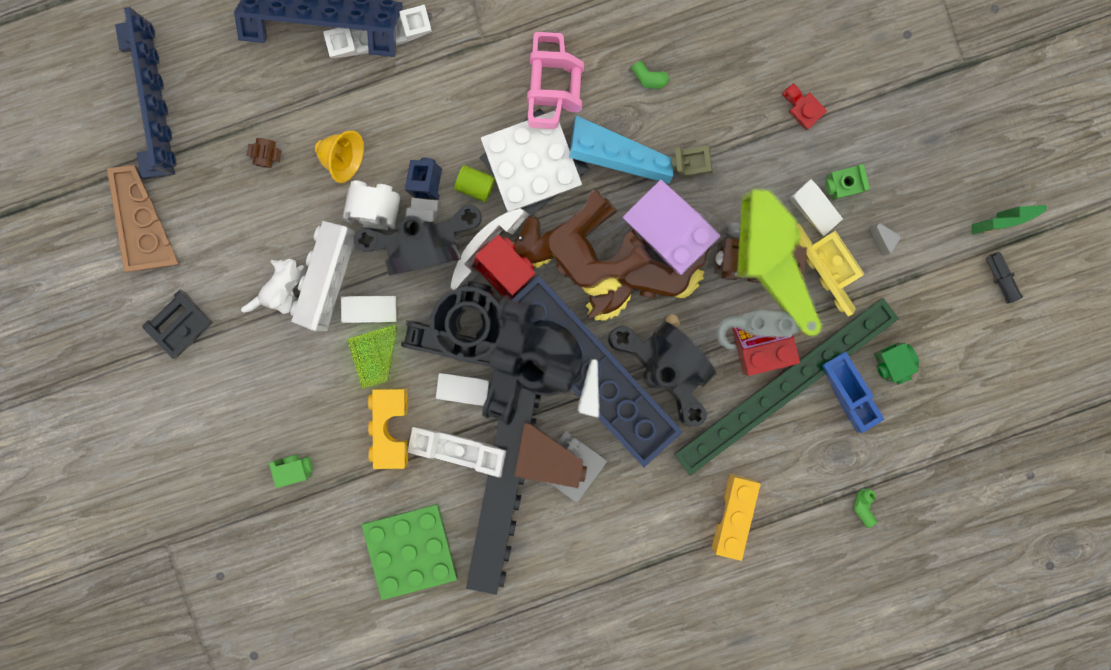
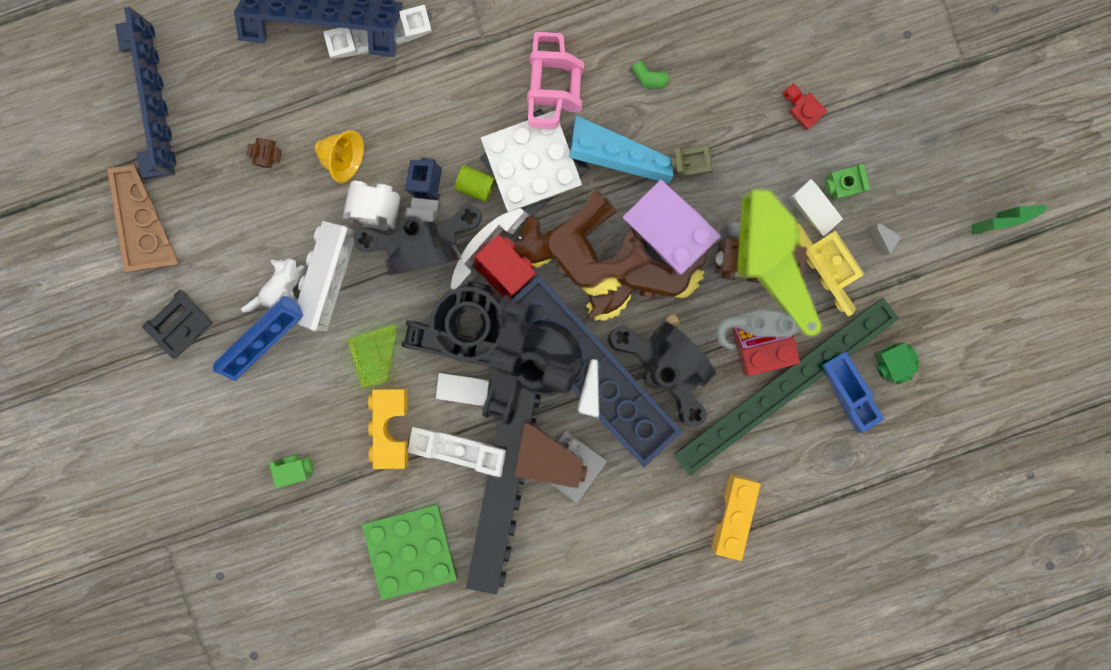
(258, 338): none -> blue brick
(368, 309): white slope -> none
(862, 505): bright green arm -> none
(1004, 277): black axle -> none

